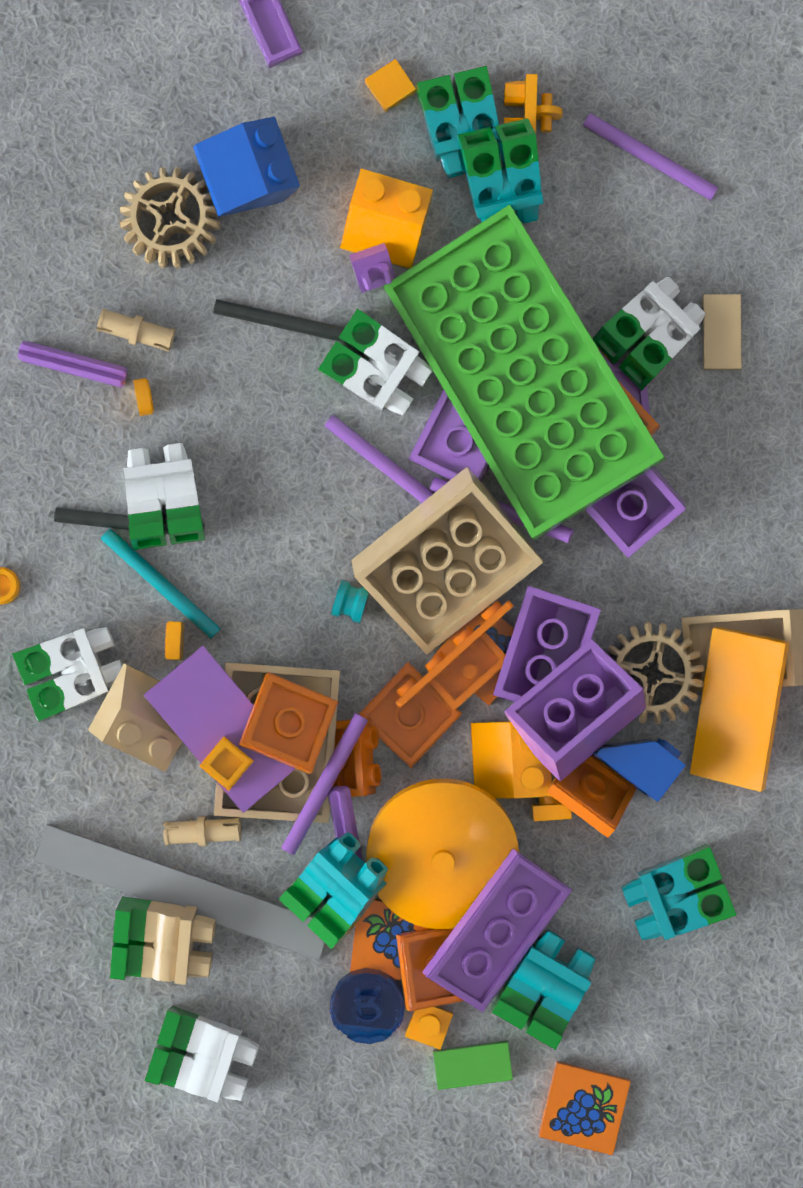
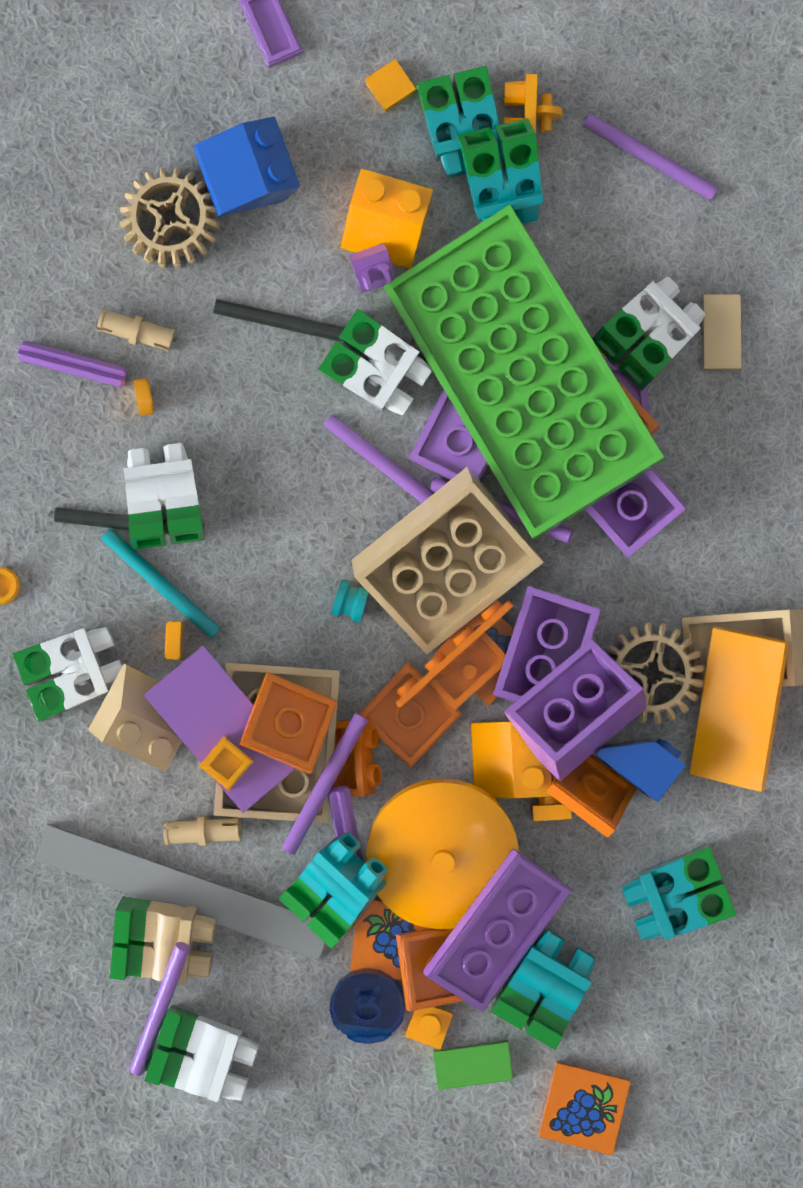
(159, 1008): none -> medium lavender bar

